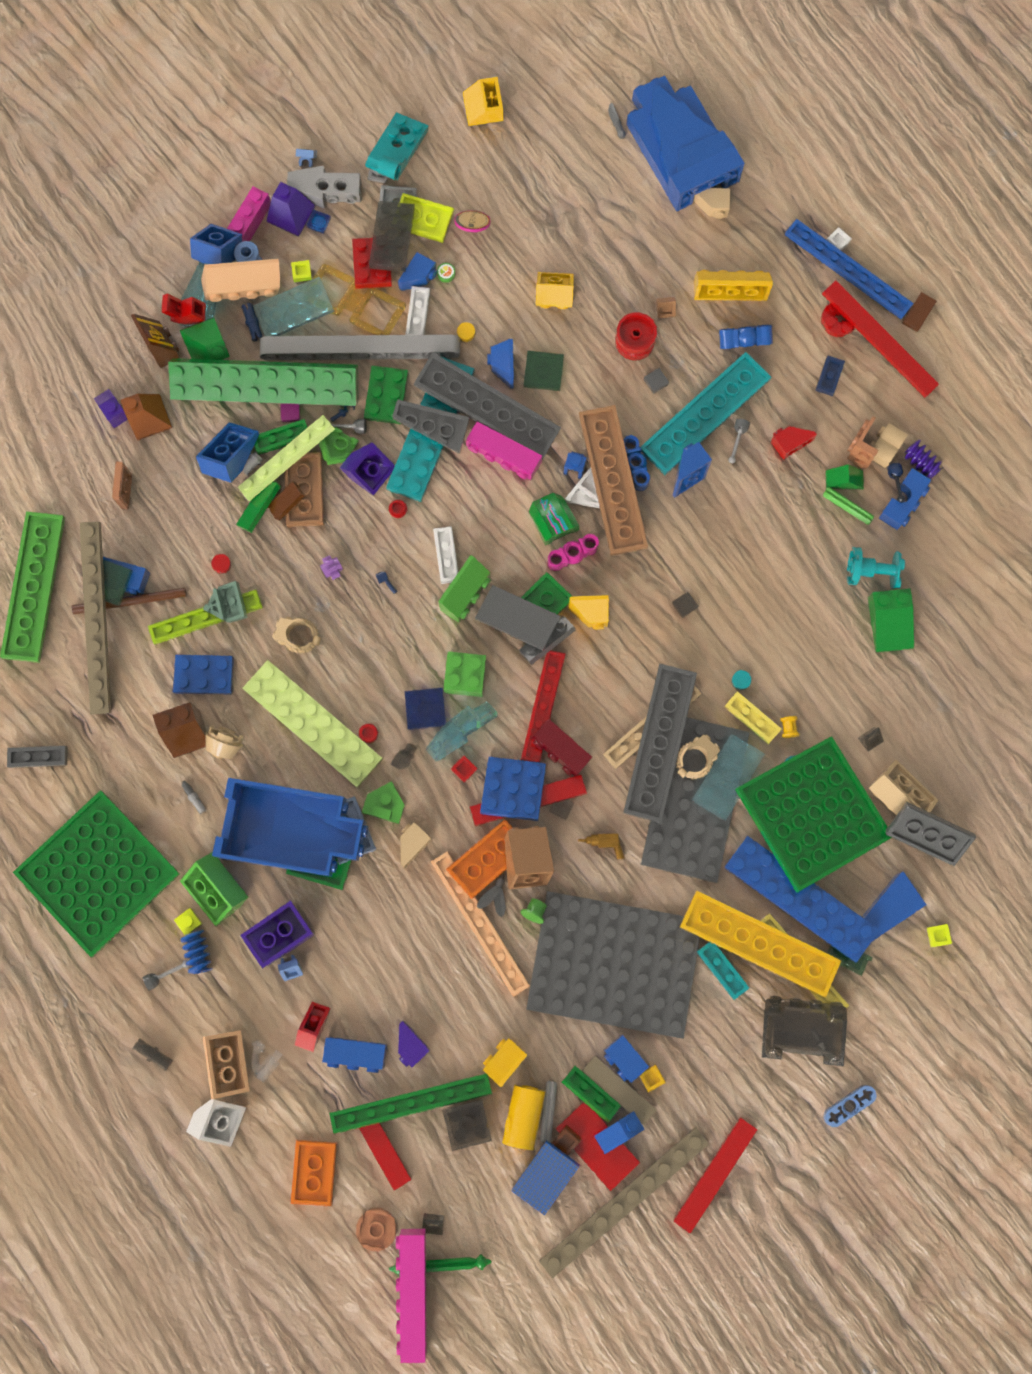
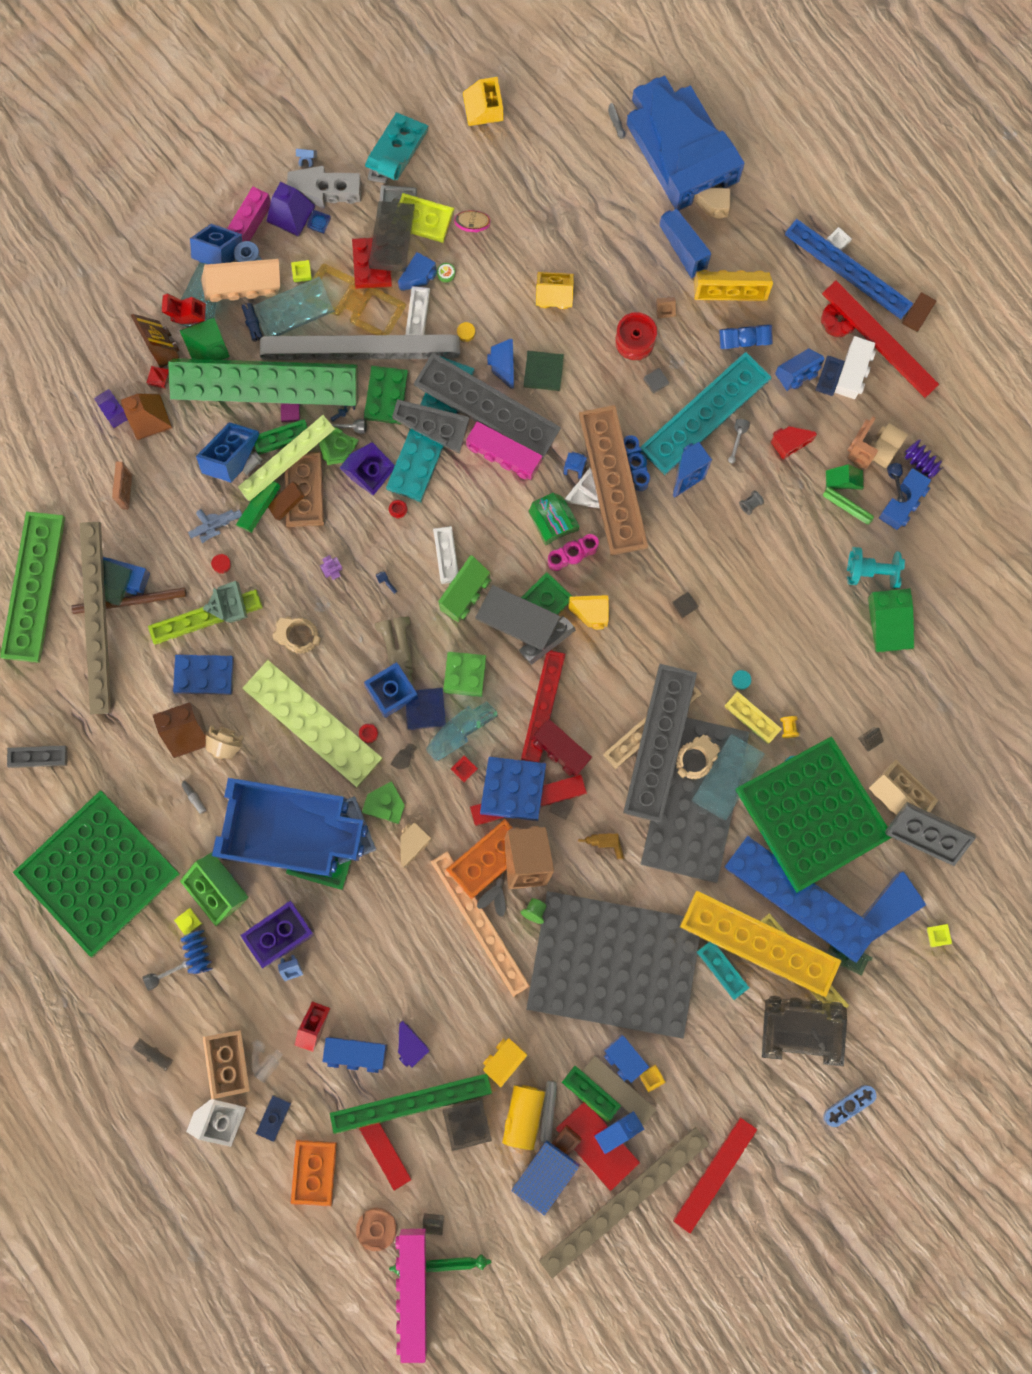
(158, 377): none -> red tile
(211, 523): none -> sand blue piece
(273, 1118): none -> dark blue plate
(390, 690): none -> blue slope
(401, 655): none -> dark tan piece
(685, 242): none -> blue slope
(751, 502): none -> dark grey bush
(799, 369): none -> blue slope
(855, 367): none -> white brick

